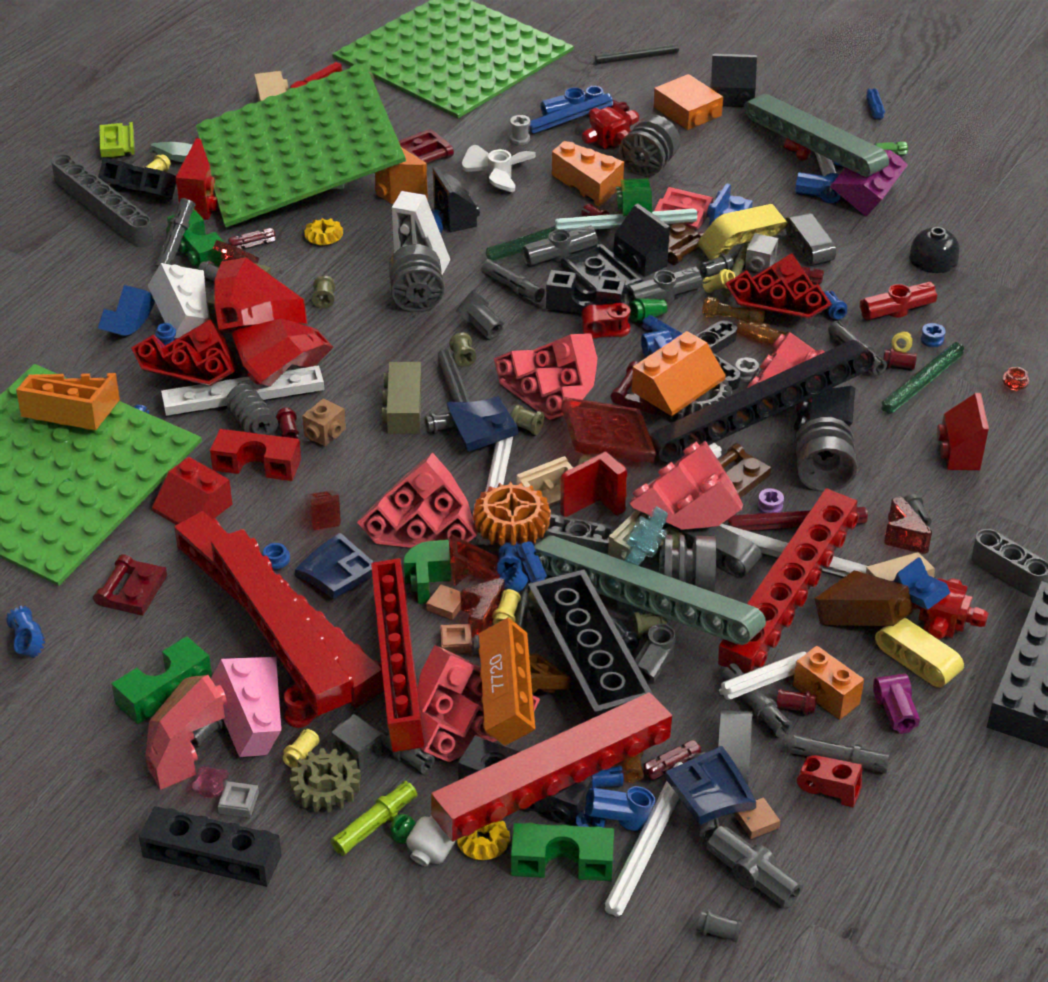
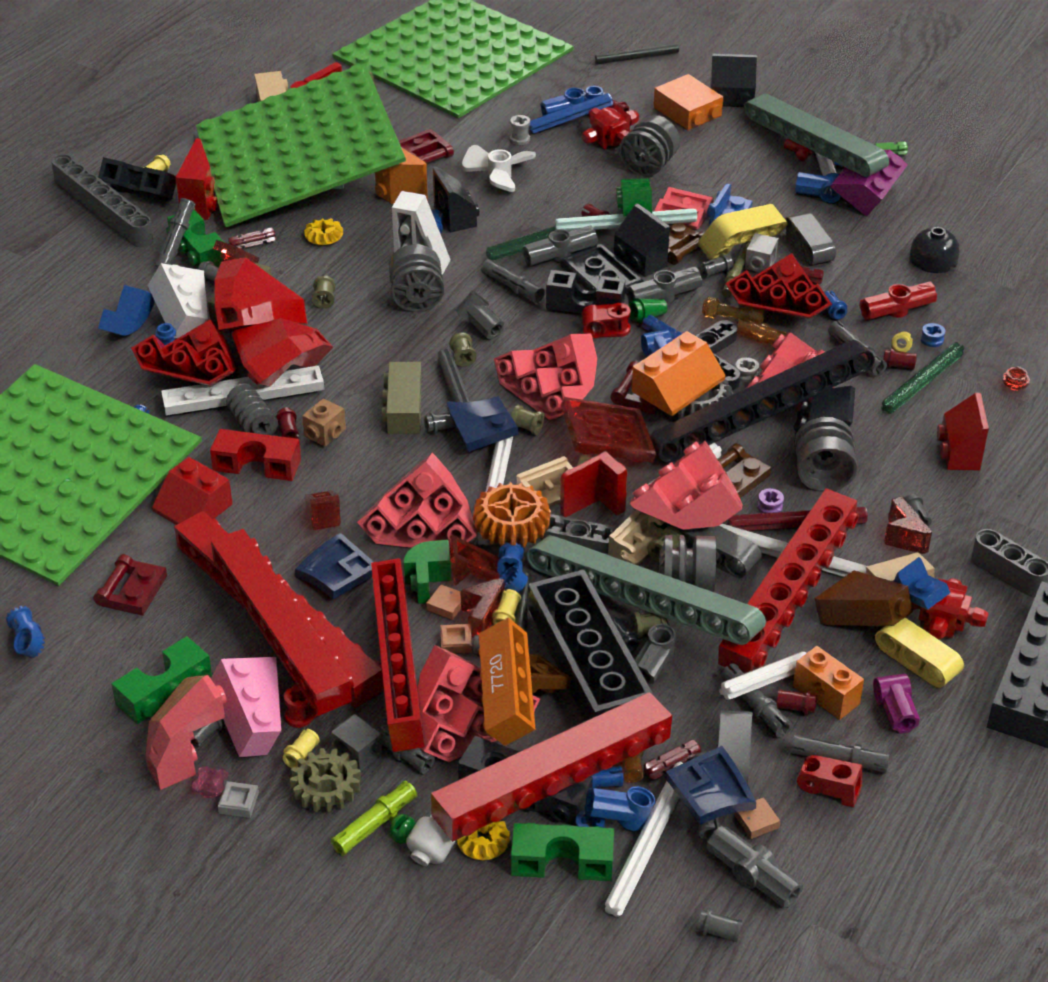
(68, 401): orange wedge -> none
(116, 140): lime plate -> none
(173, 150): sand green slope -> none
(210, 846): black brick -> none
(277, 554): blue plate -> none
(531, 562): blue axle -> none
(587, 170): orange wedge -> none
(646, 536): clear light blue gear -> none
(718, 281): light yellow pin -> none
(875, 103): blue axle -> none

